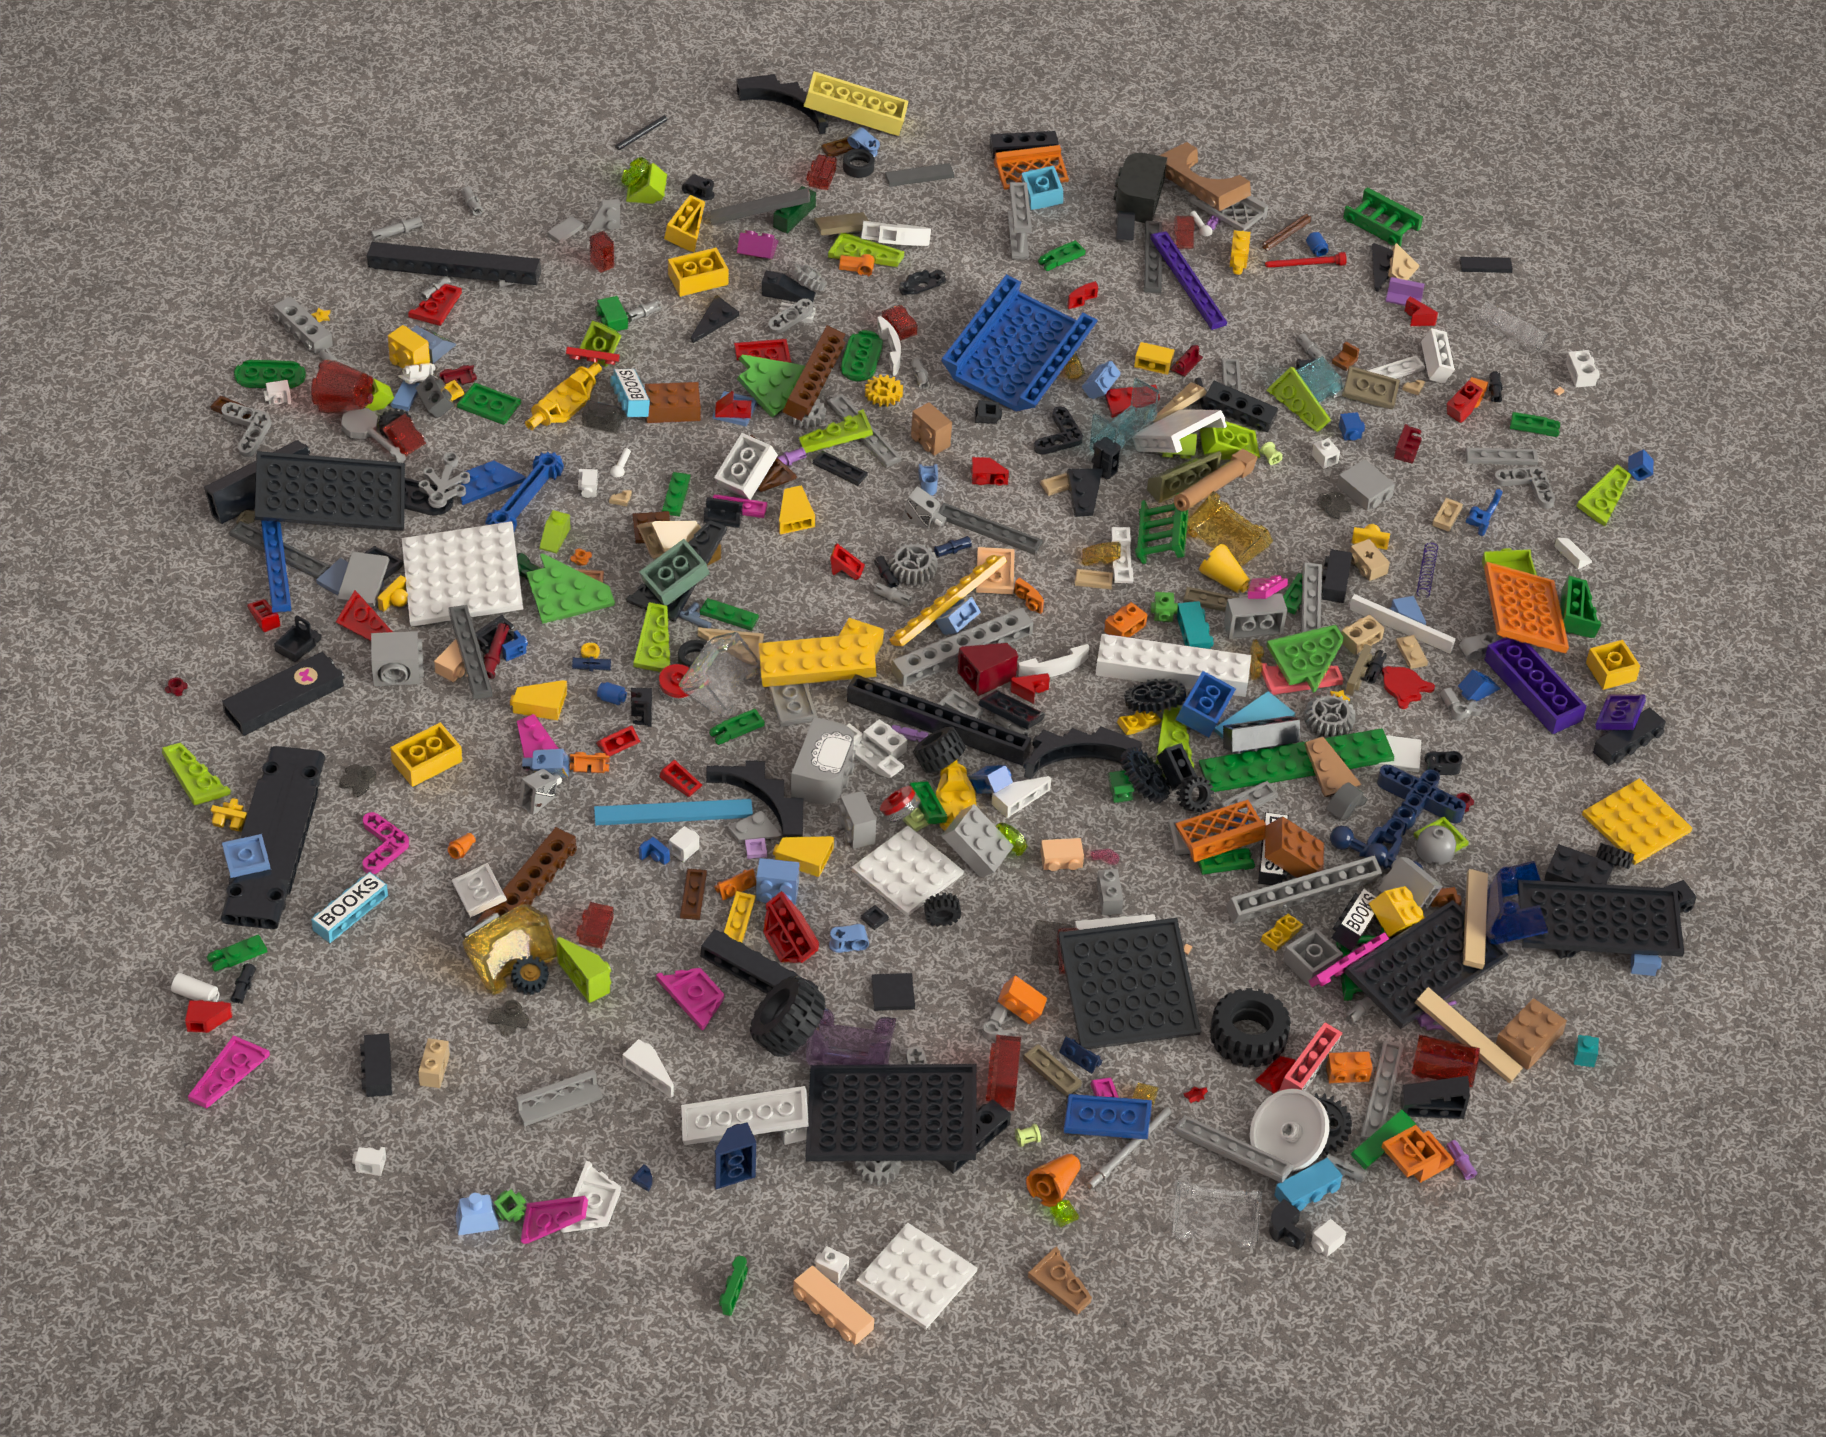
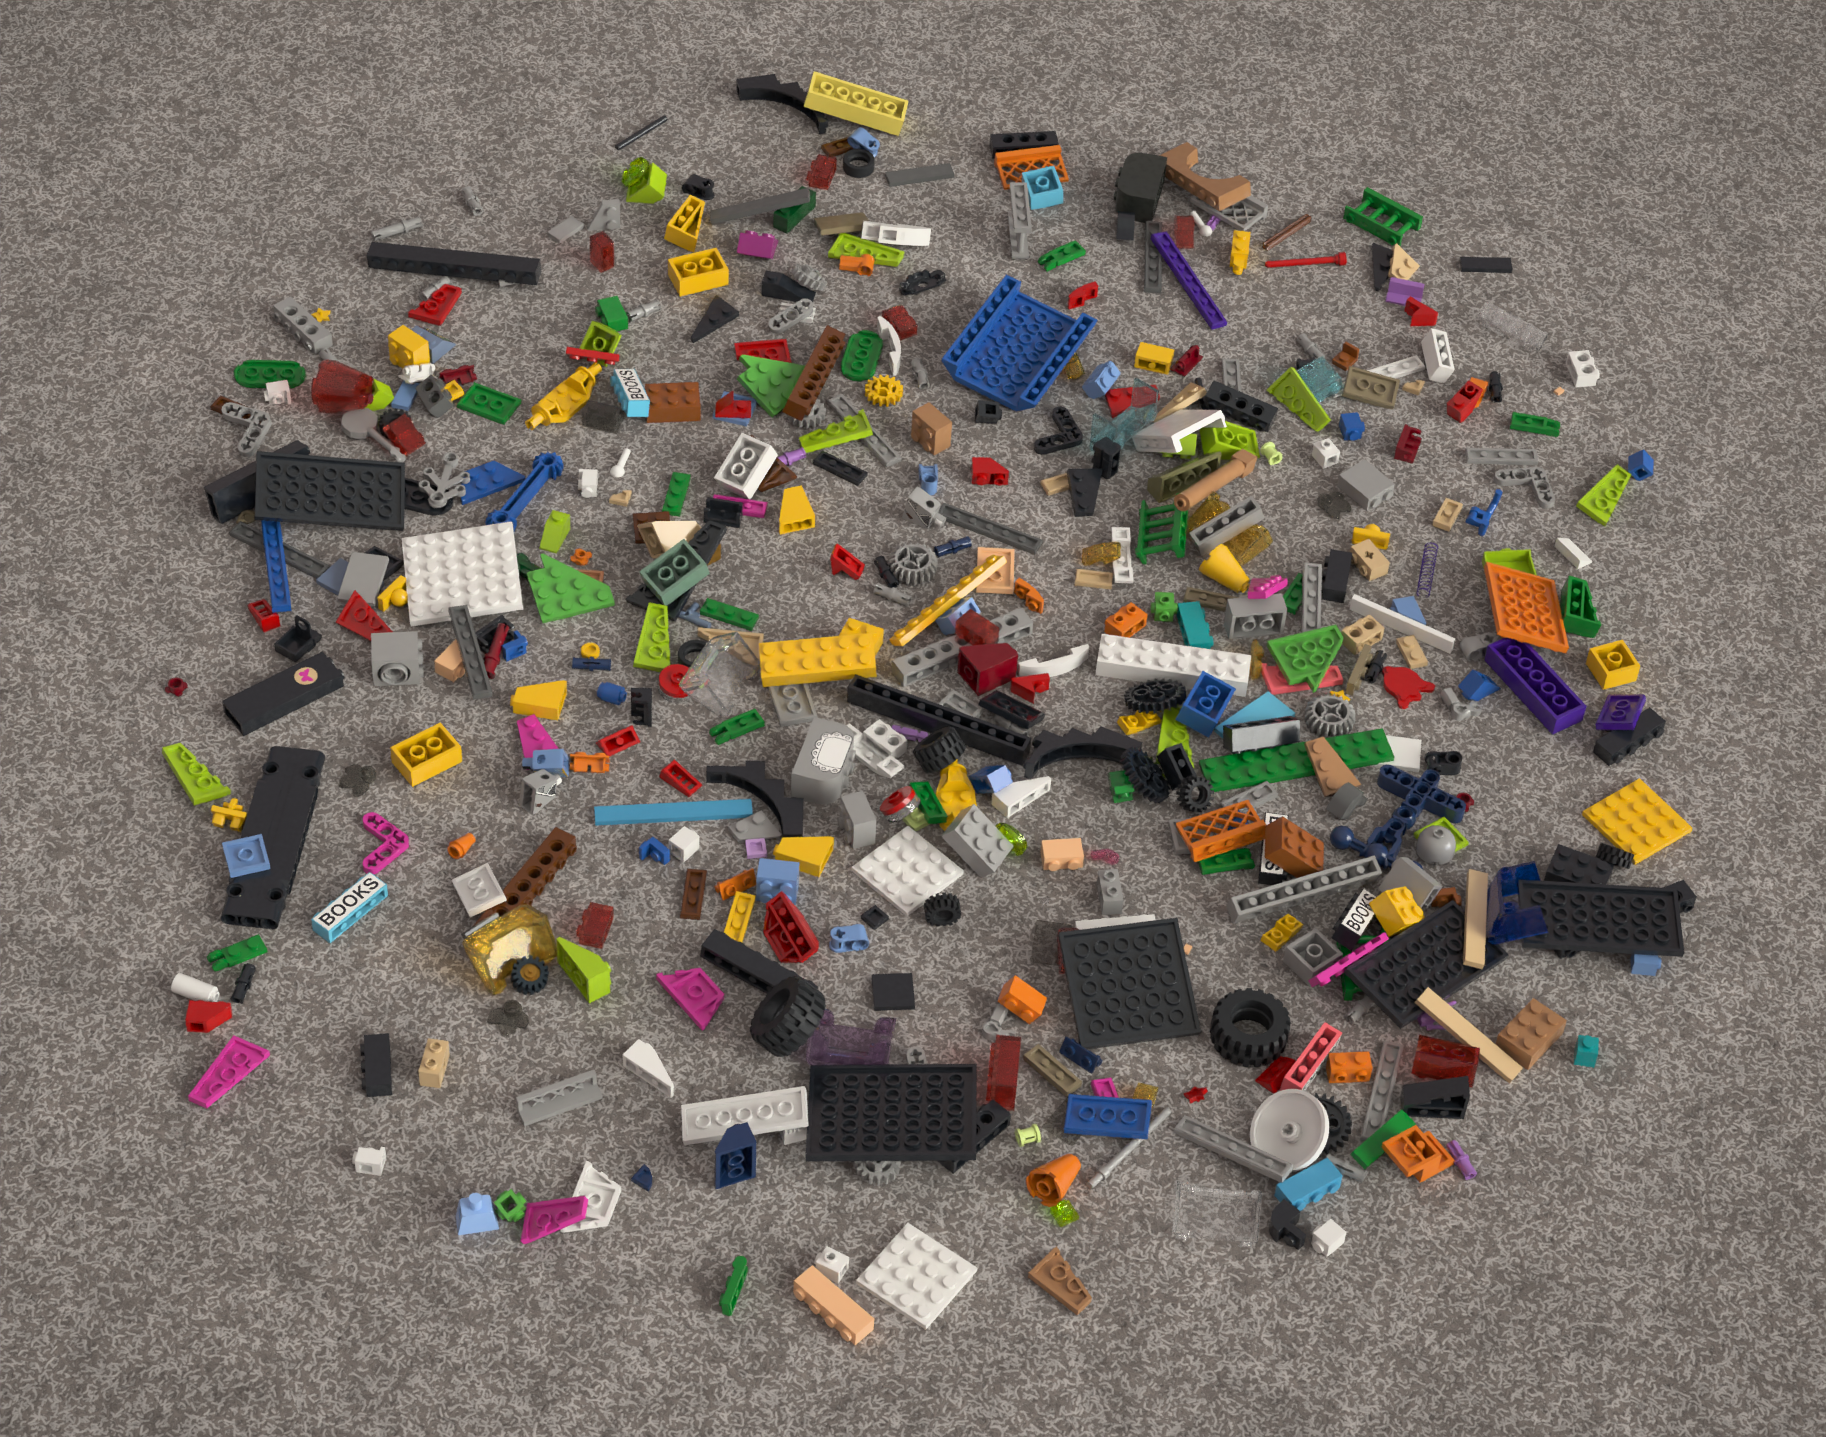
(976, 629): none -> clear red brick
(1226, 525): none -> light grey brick
(1317, 244): blue brick -> none

